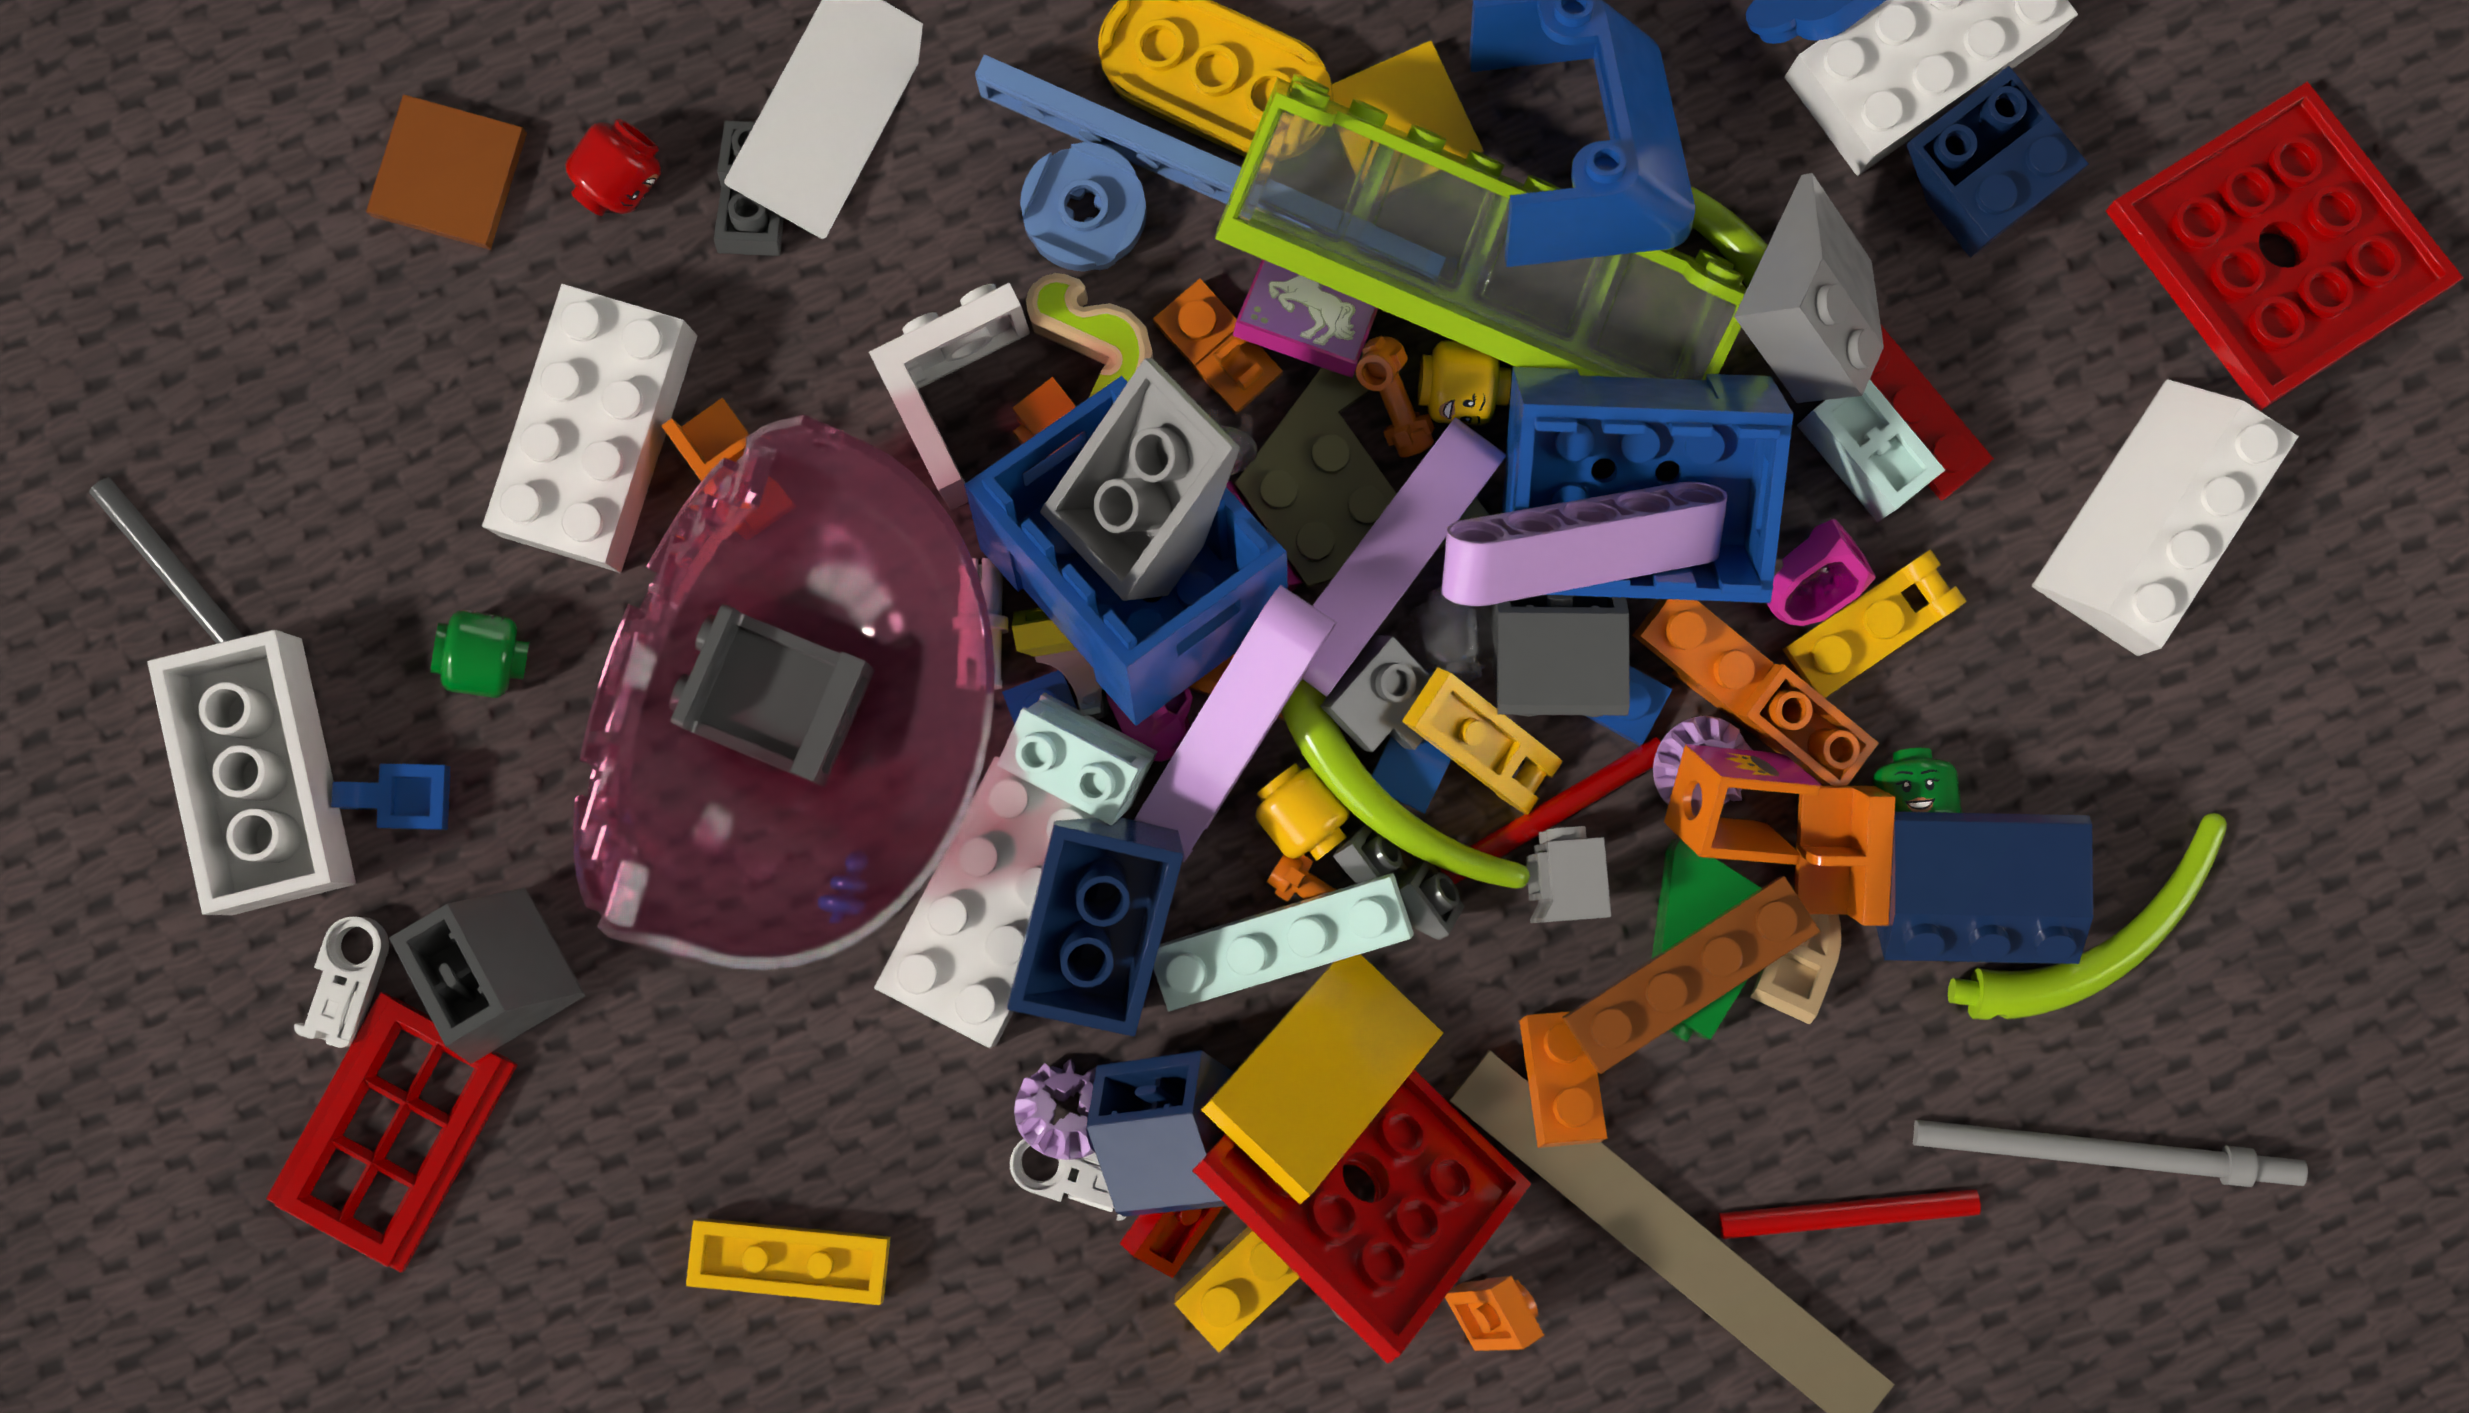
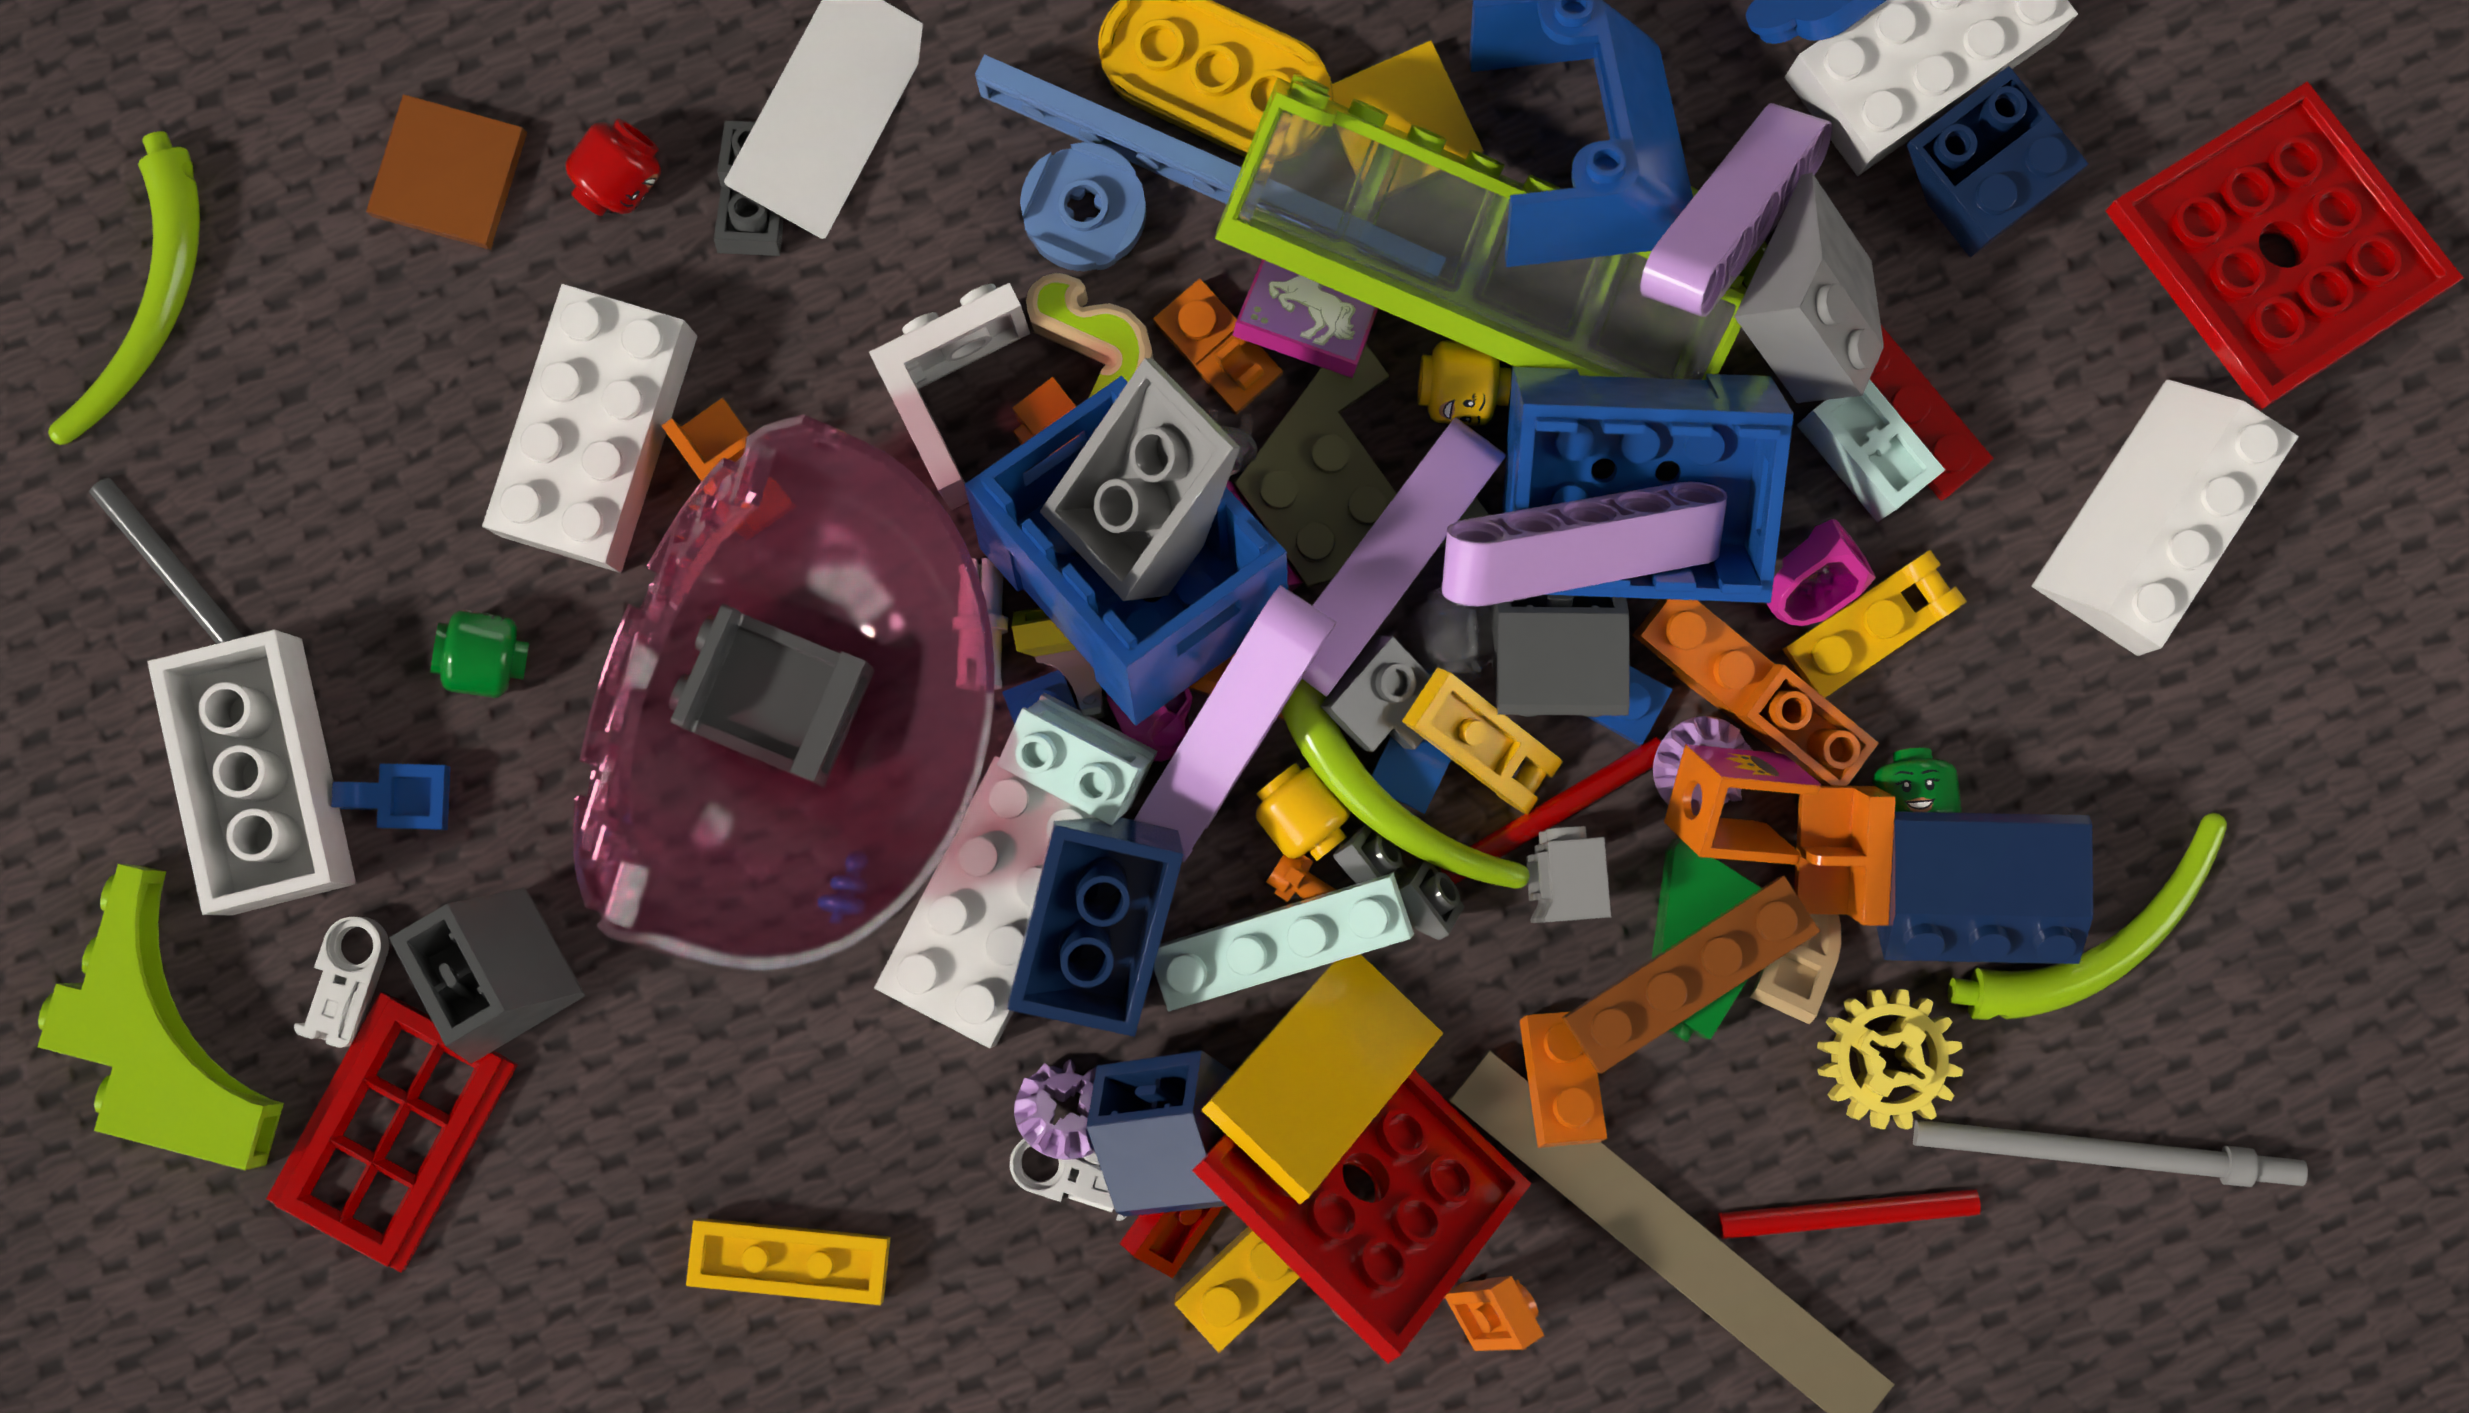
(124, 1017): none -> lime arch
(173, 260): none -> lime animal
(1380, 372): orange bar -> none
(1735, 210): none -> lavender beam
(1905, 1034): none -> light yellow gear

